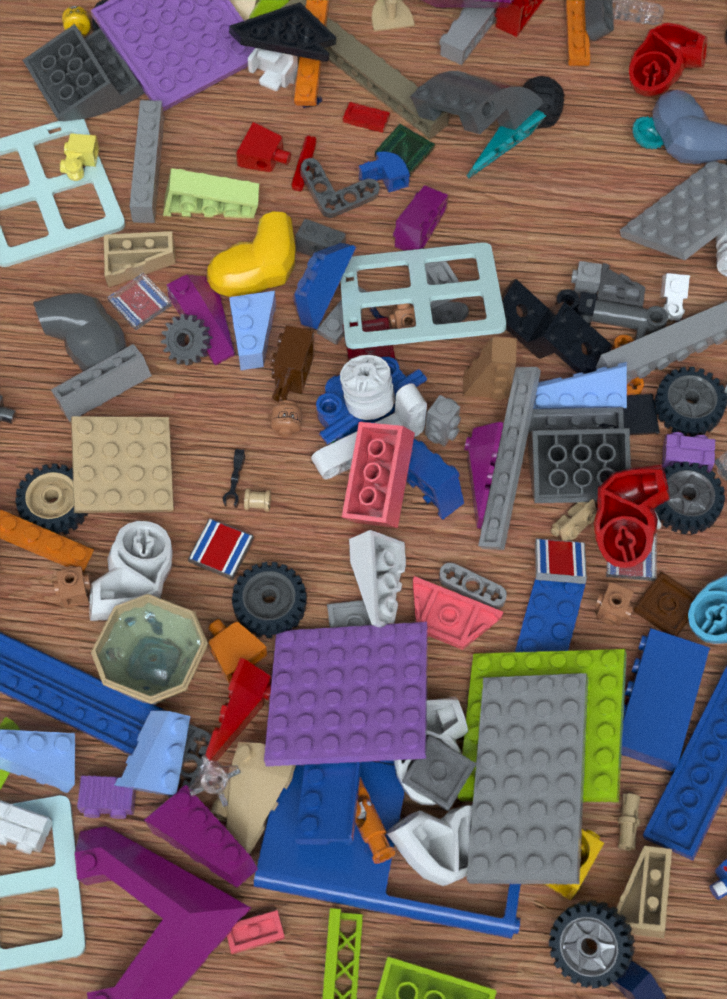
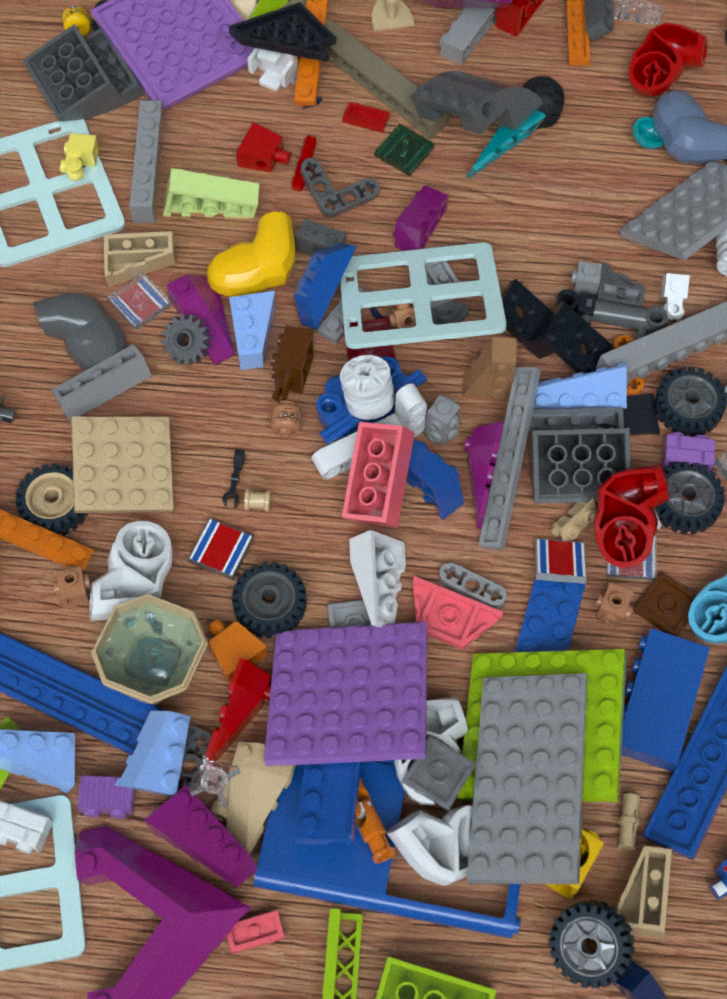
(388, 168): blue brick -> none

